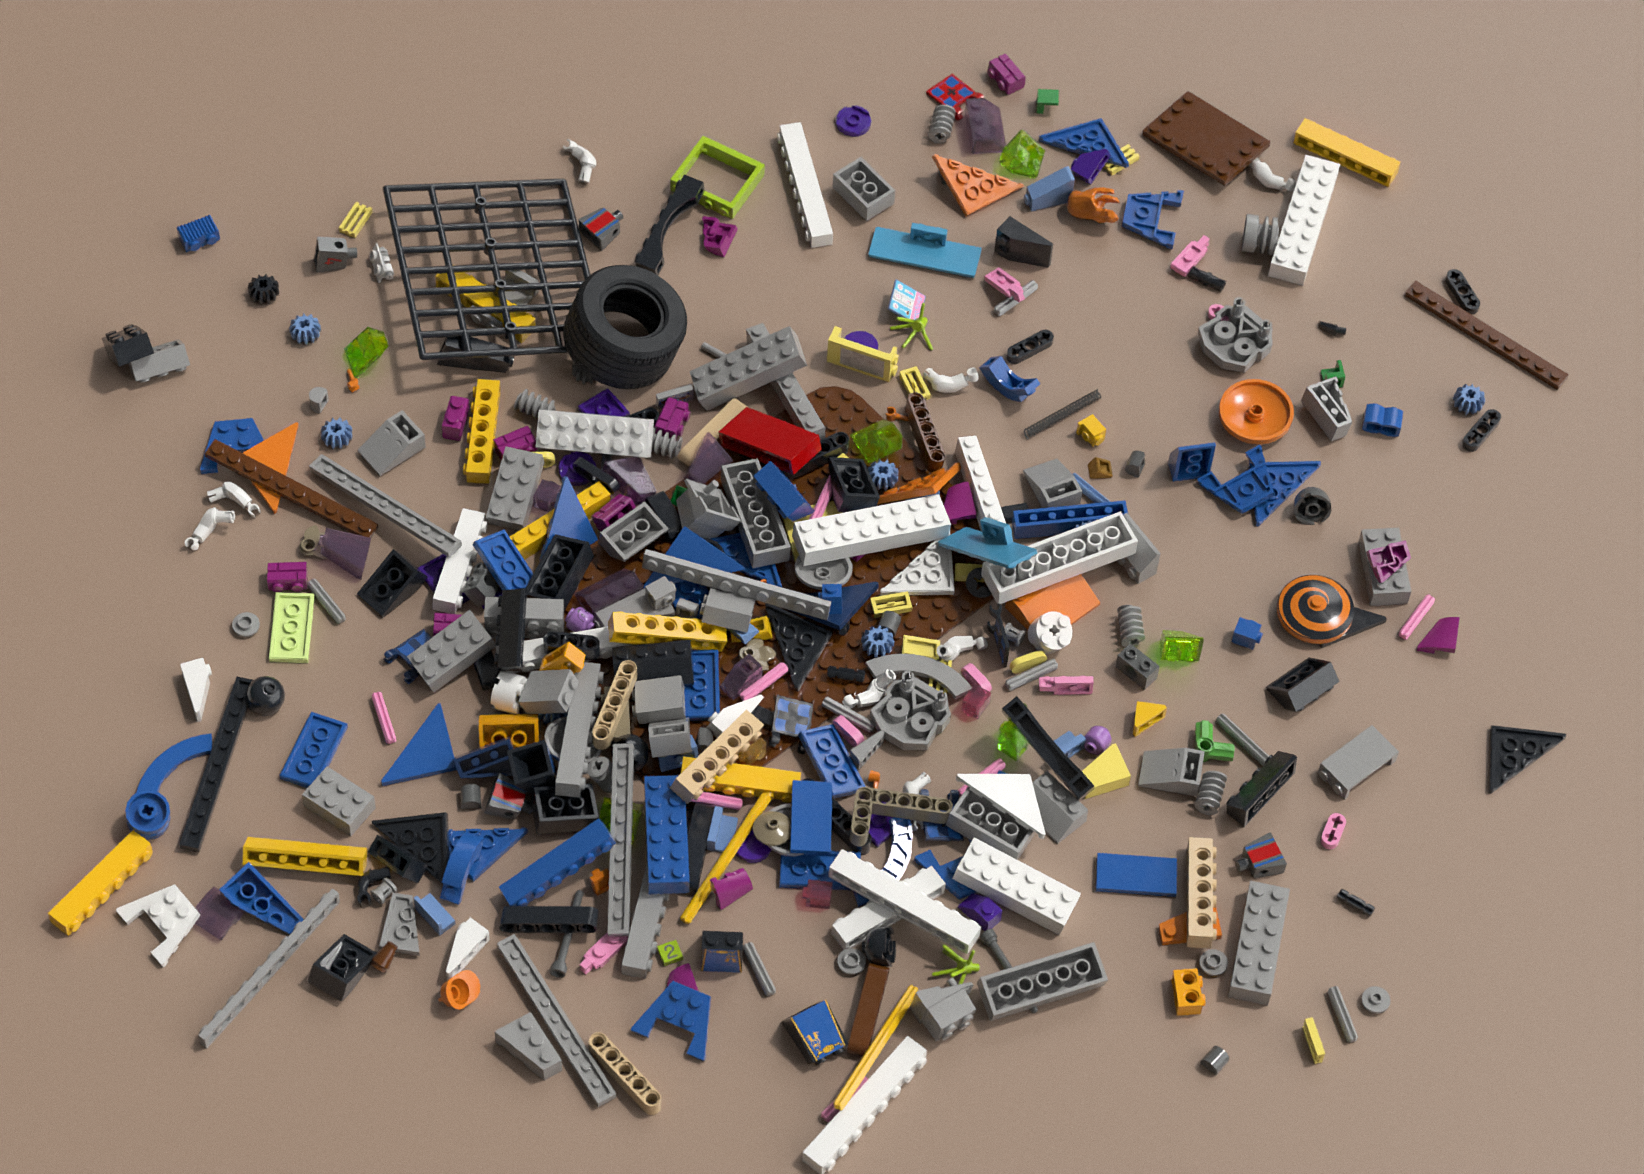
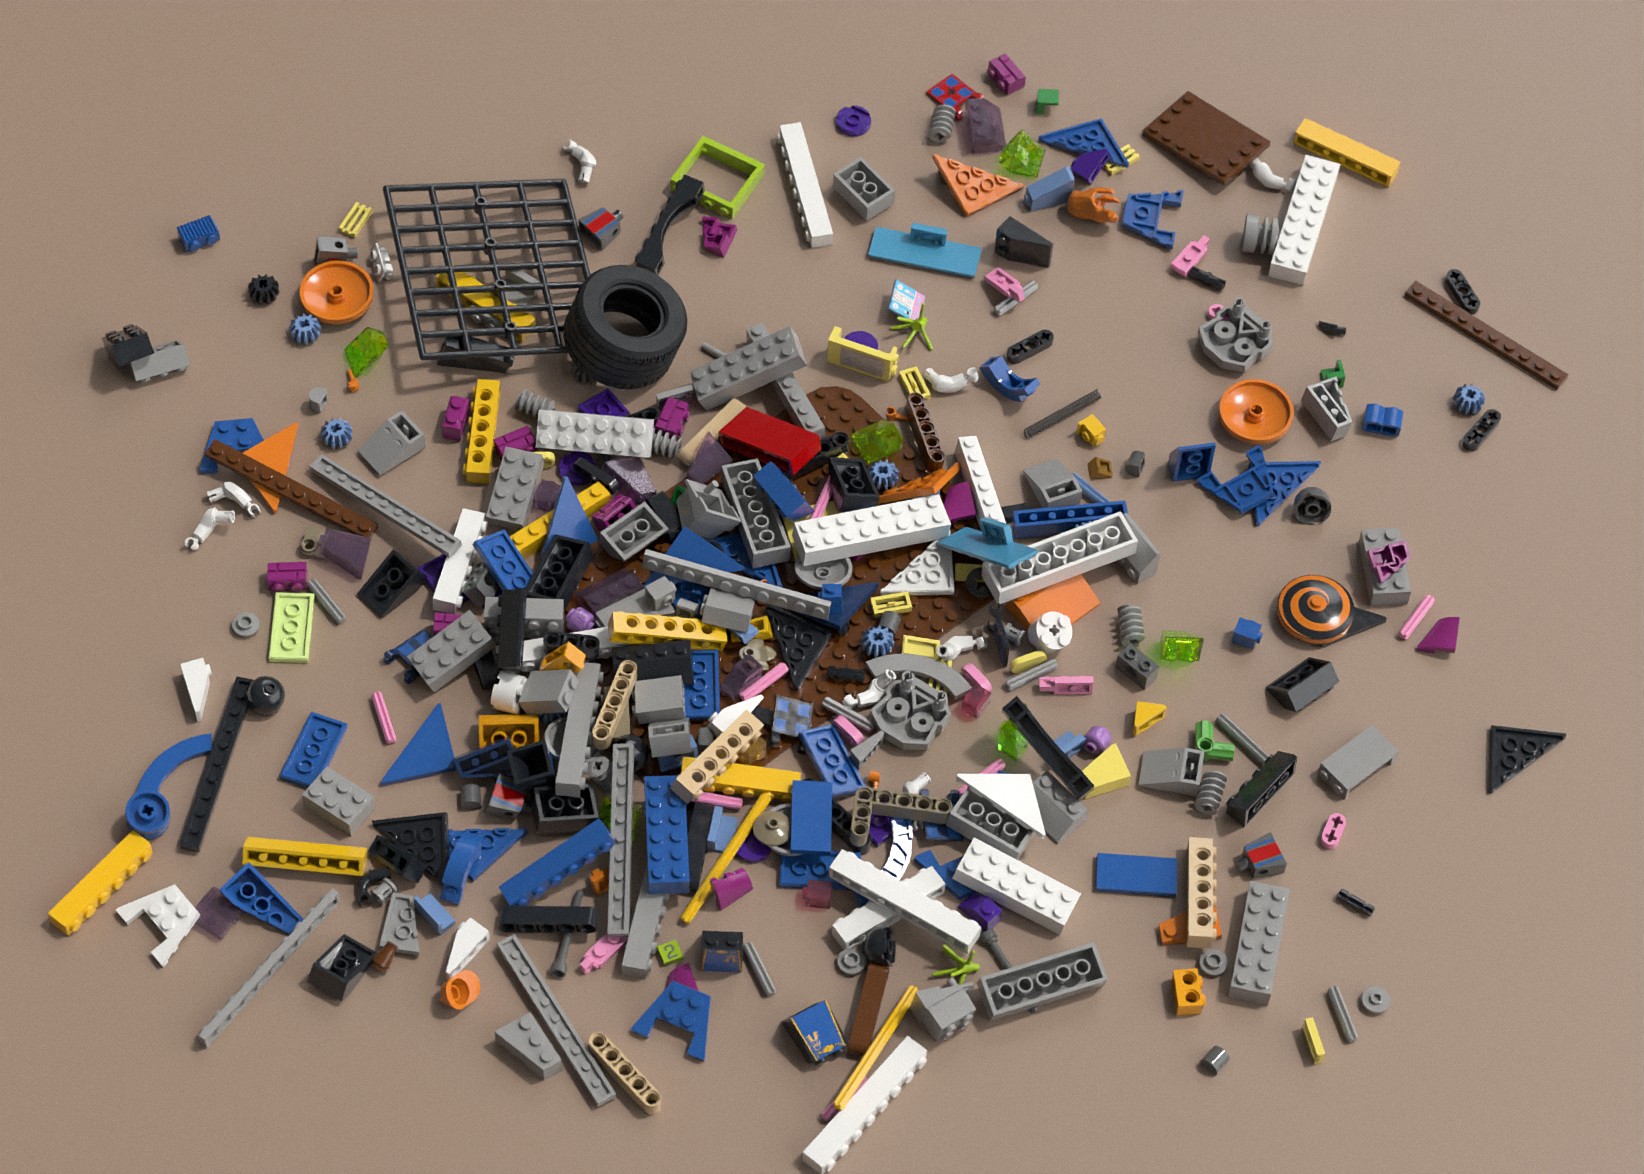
(336, 292): none -> orange dish

